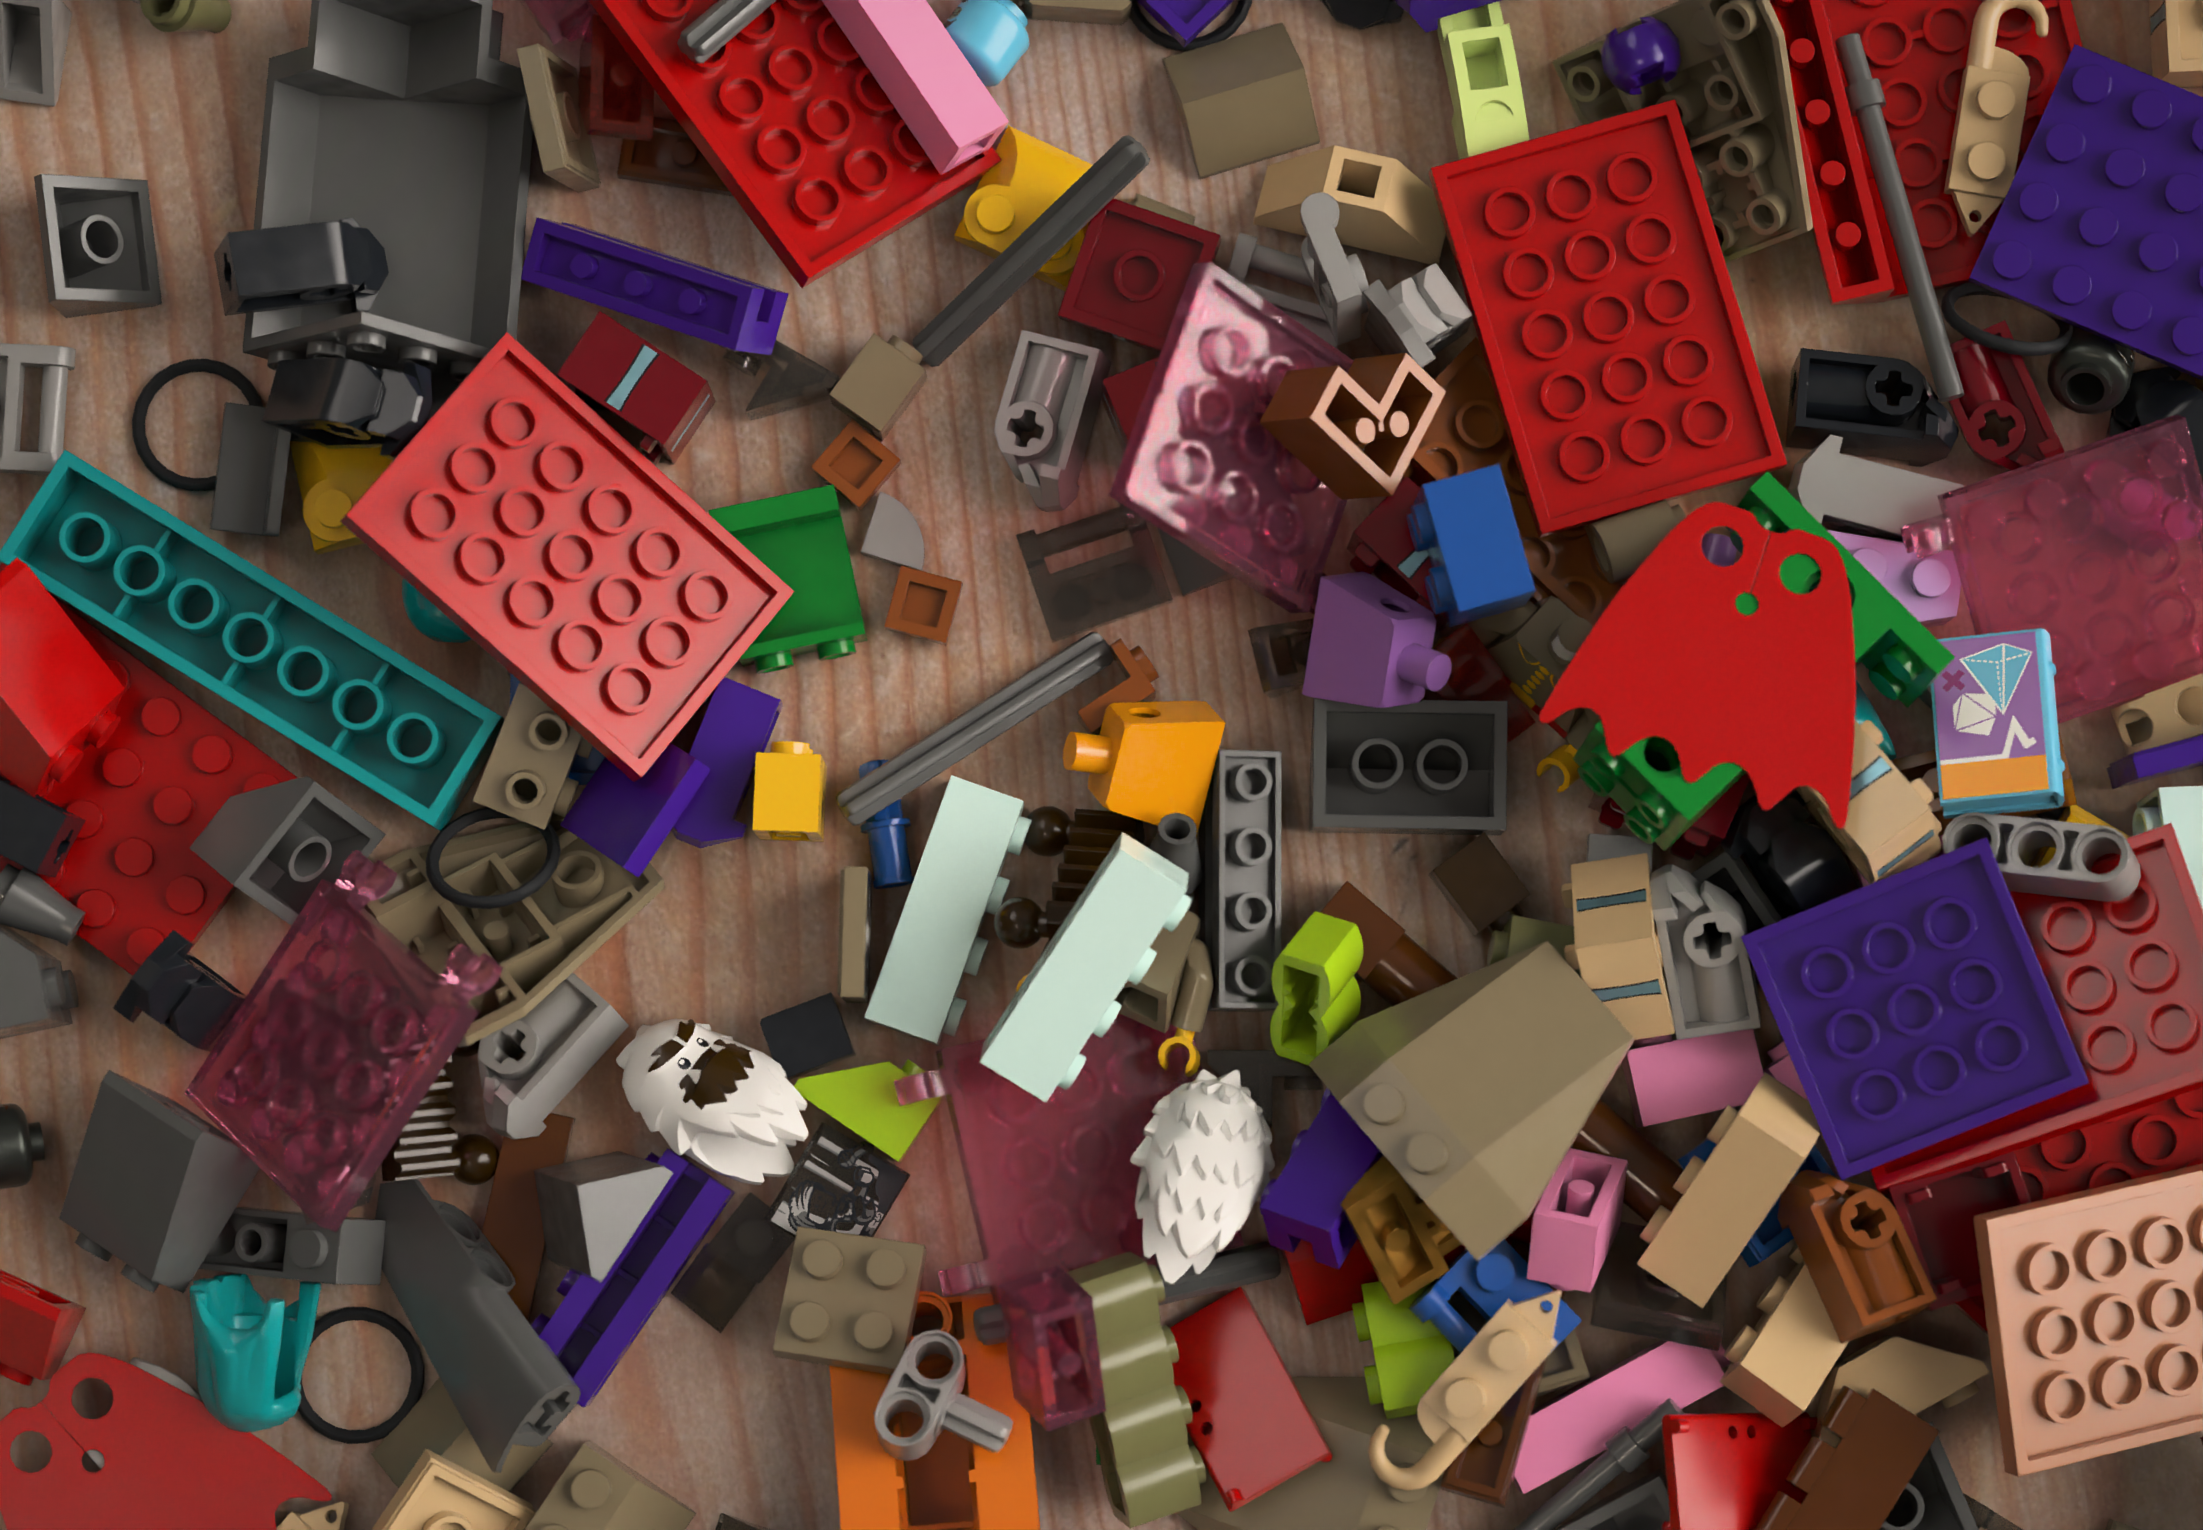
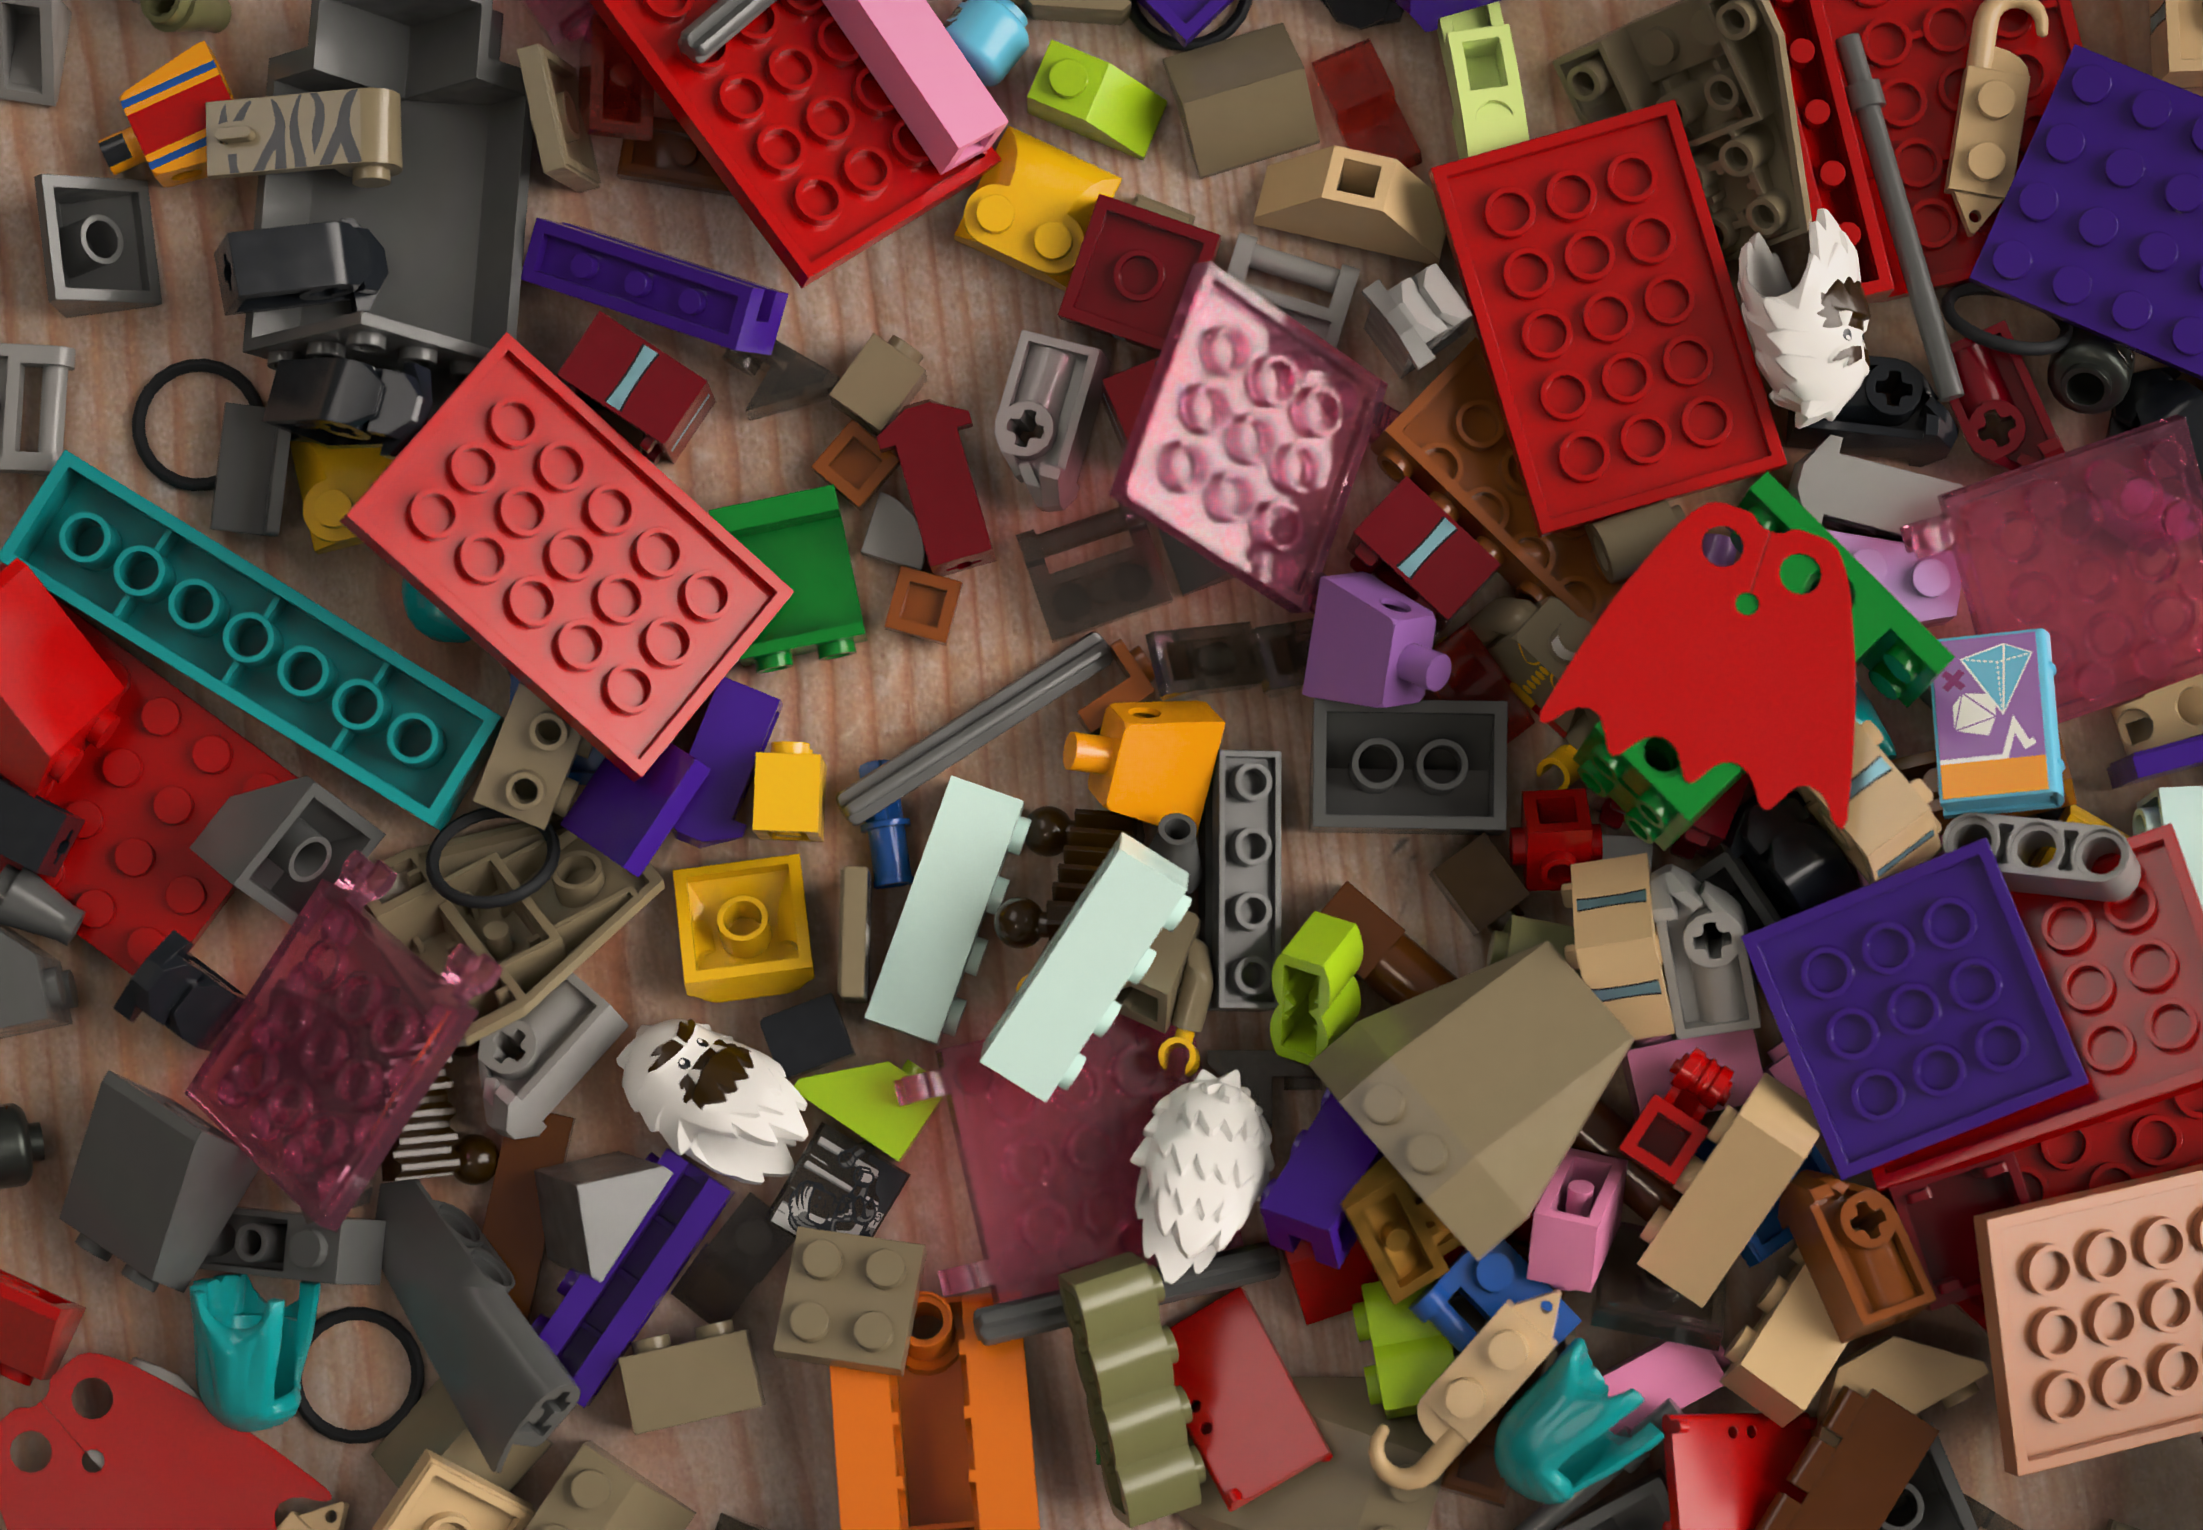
(169, 118): none -> torso
(337, 129): none -> dark tan door
(691, 1379): none -> dark tan brick
(744, 929): none -> yellow slope
(937, 1403): light grey beam -> none
(940, 484): none -> dark red piece
(1031, 250): dark grey axle -> none
(1052, 1347): clear pink brick -> none
(1095, 100): none -> lime slope
(1202, 660): none -> clear smoke slope
(1334, 276): light grey plate -> none
(1355, 425): dark orange brick -> none
(1365, 104): none -> clear red slope
(1471, 546): blue brick -> none
(1549, 847): none -> red brick
(1559, 1431): none -> teal hair
(1641, 55): dark purple piece -> none
(1670, 1127): none -> red brick
(1811, 334): none -> white head

